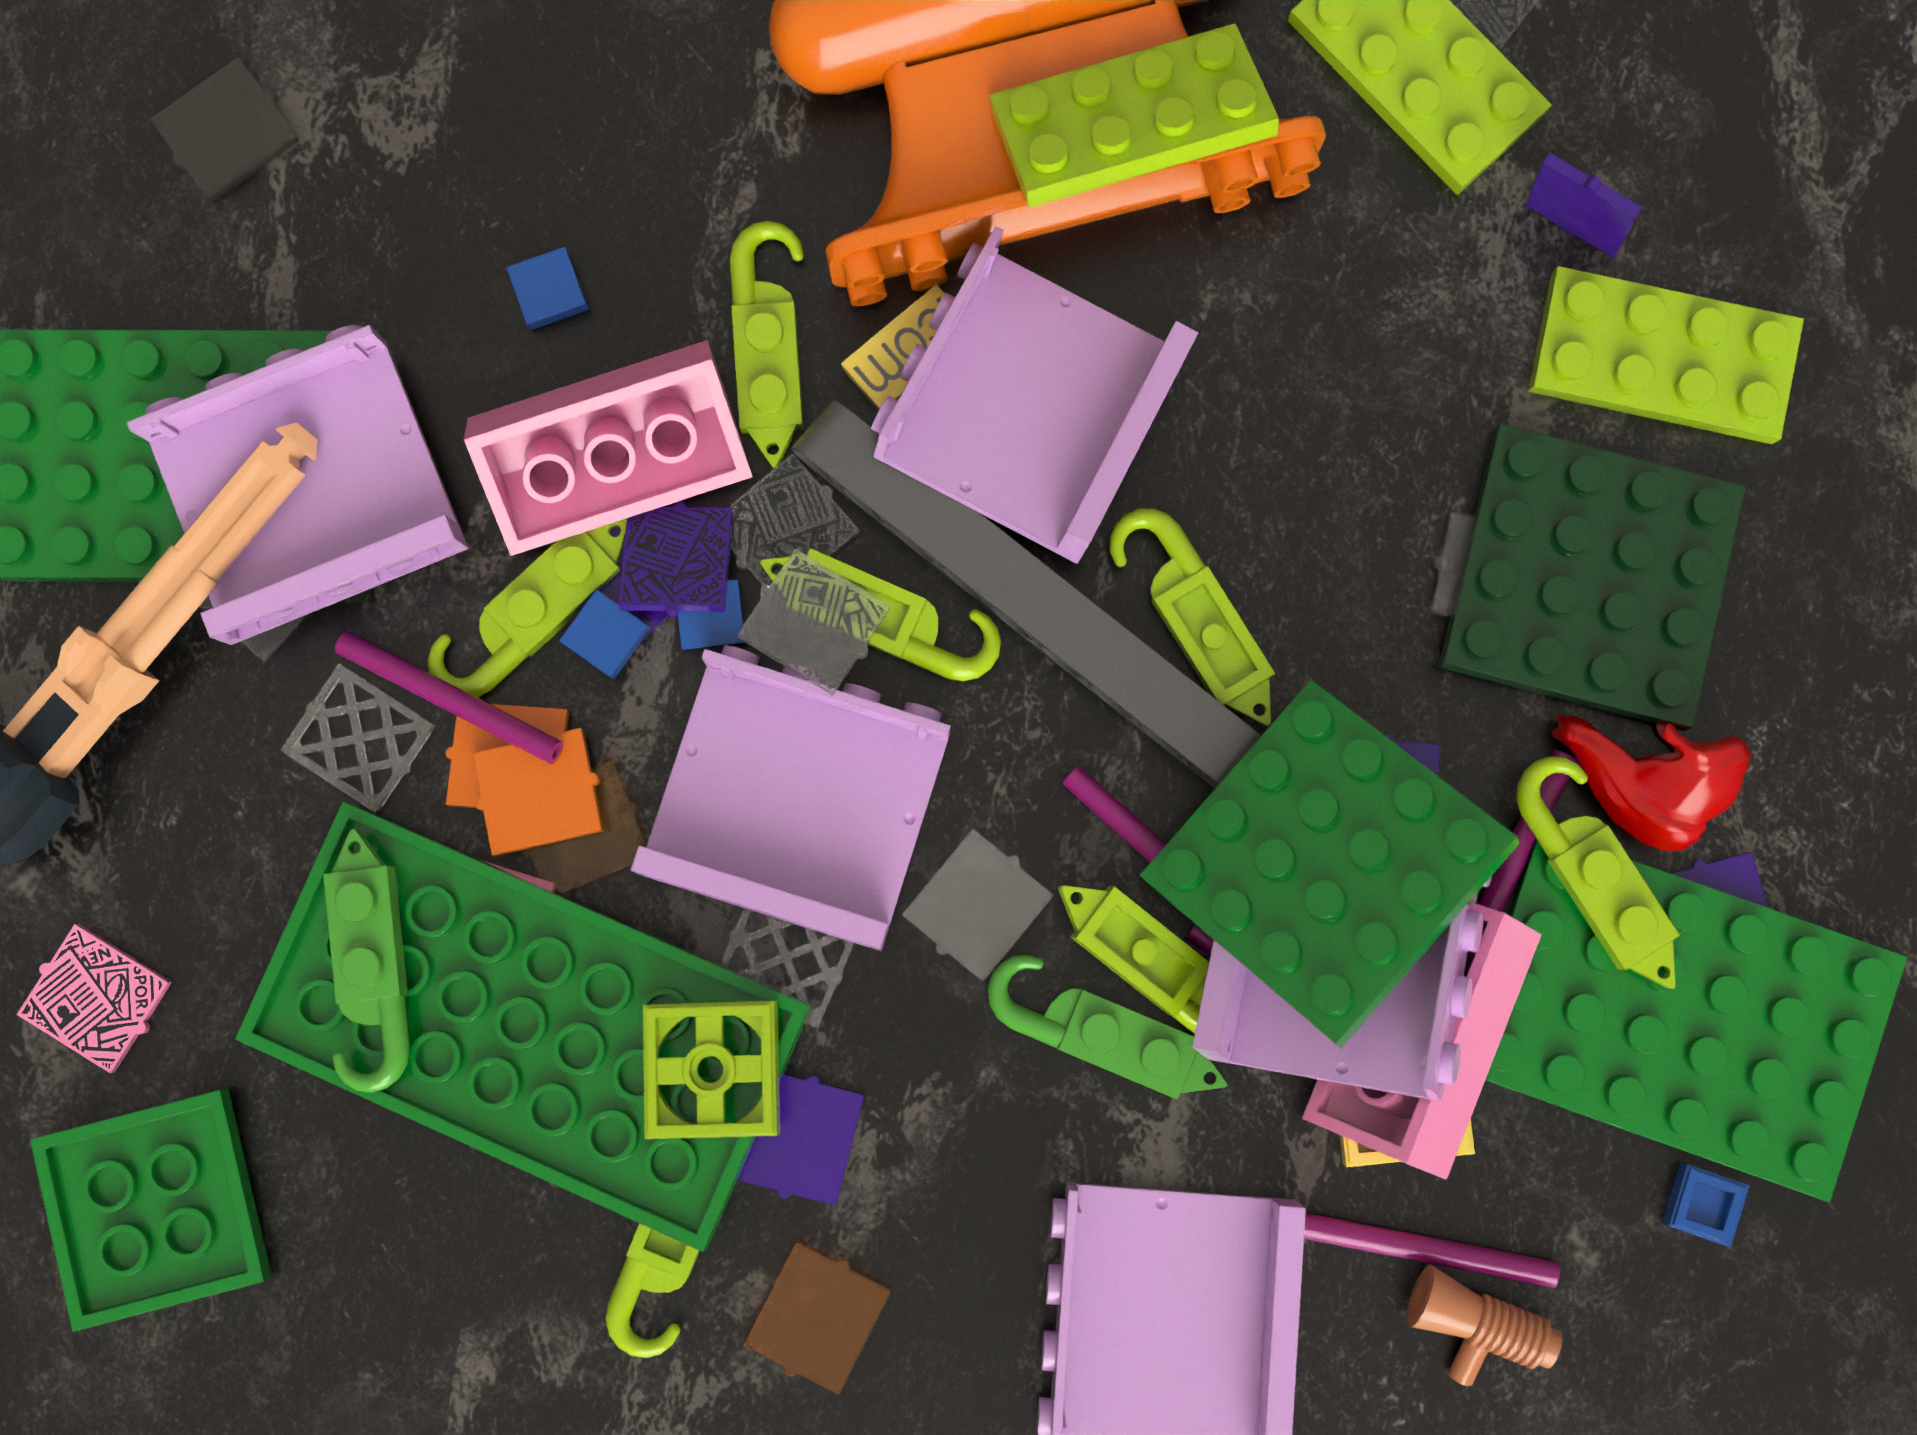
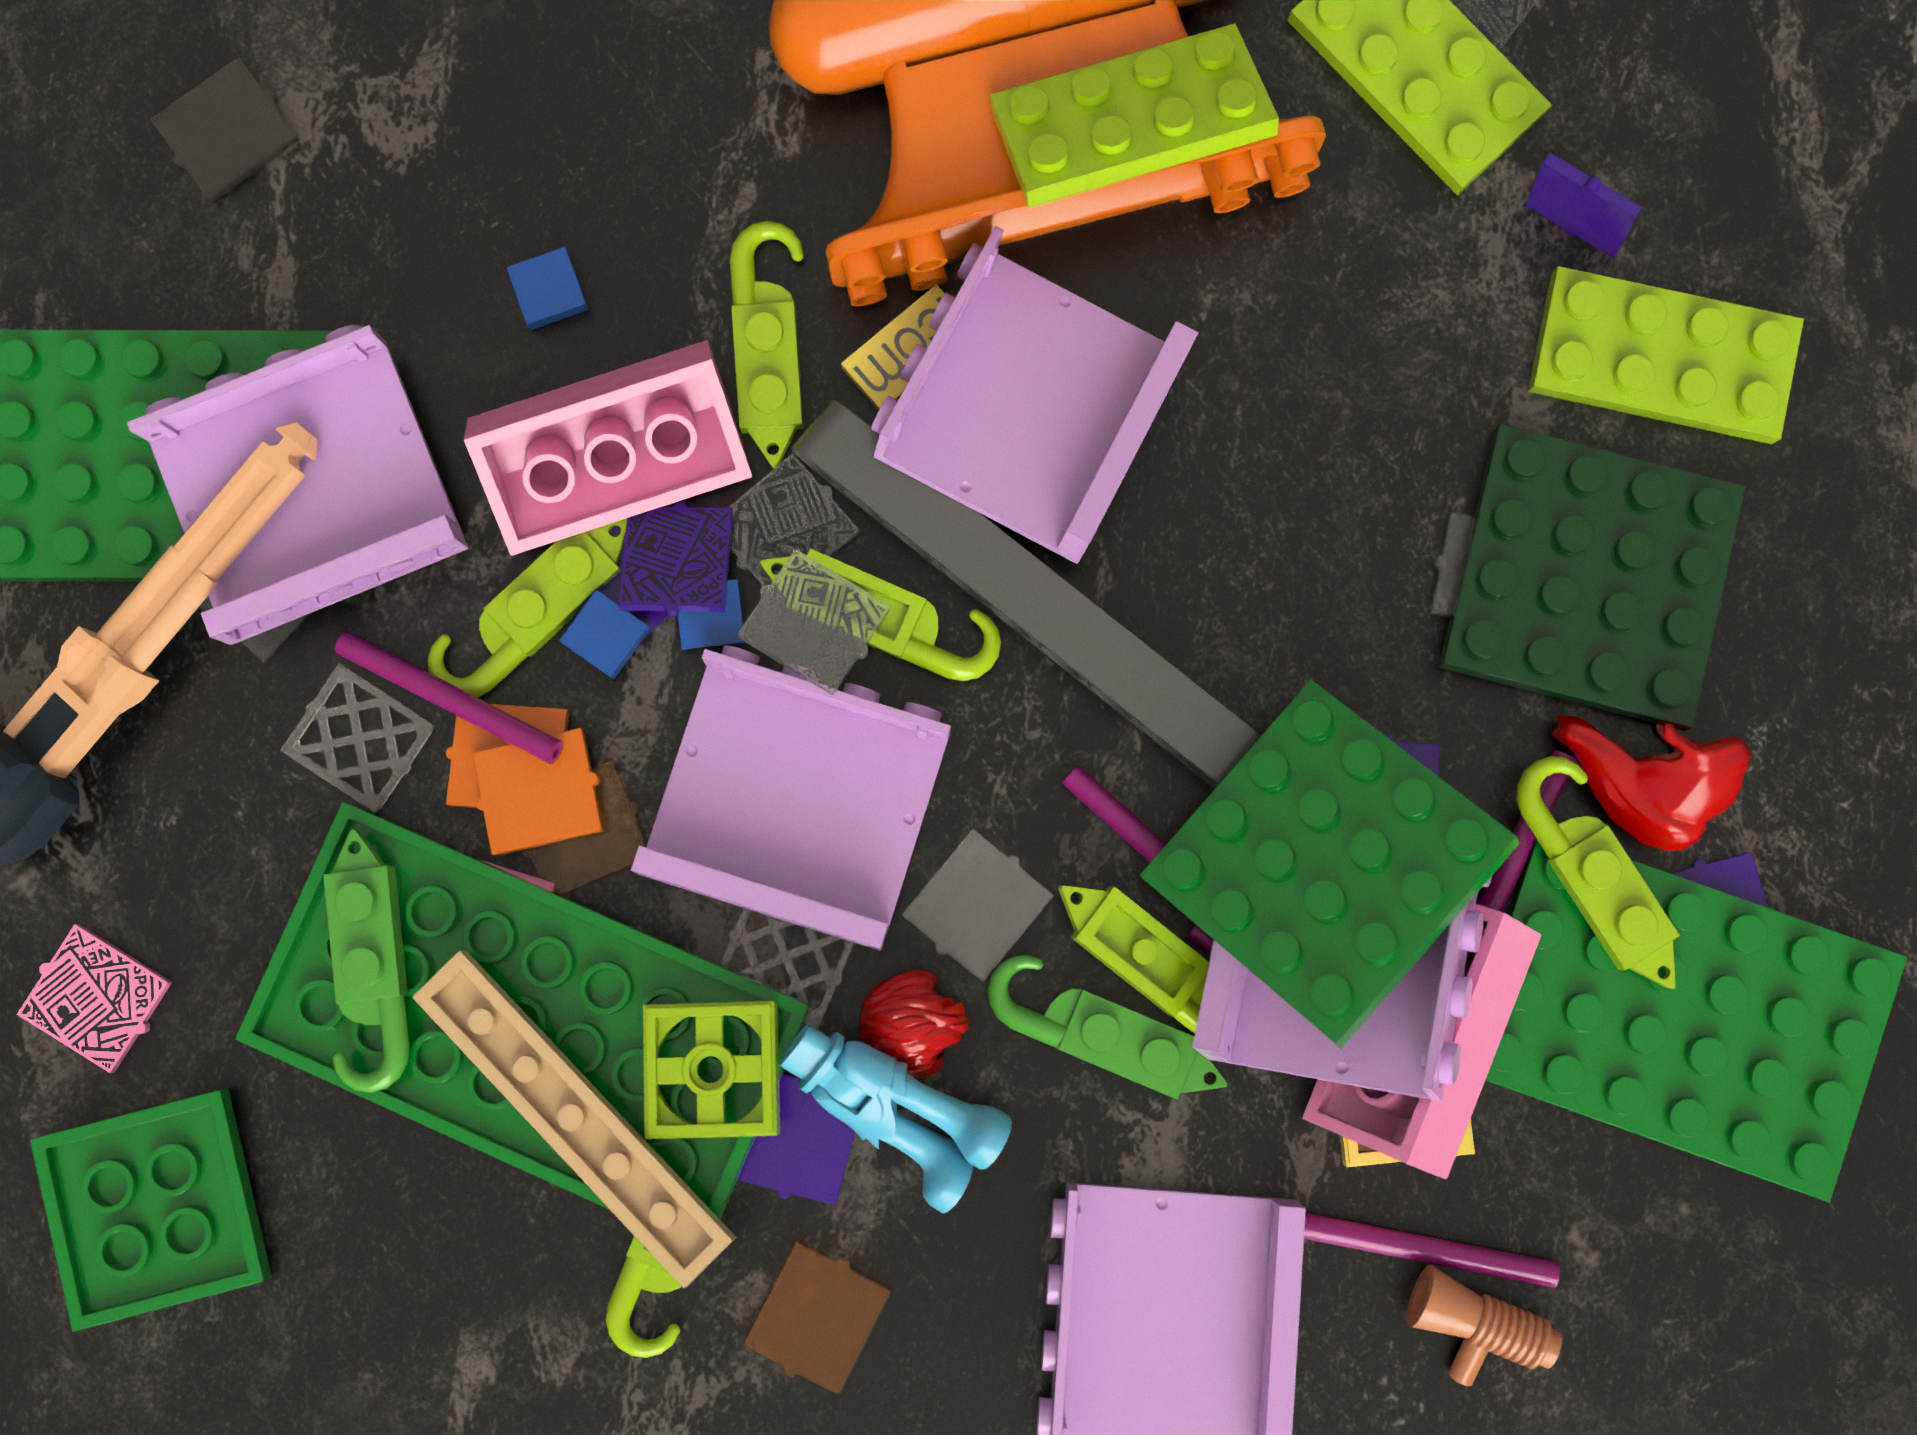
(574, 1118): none -> tan plate
(864, 1091): none -> medium azure piece
(912, 1021): none -> red hair
(1201, 617): lime plate -> none
(1705, 1204): blue tile -> none

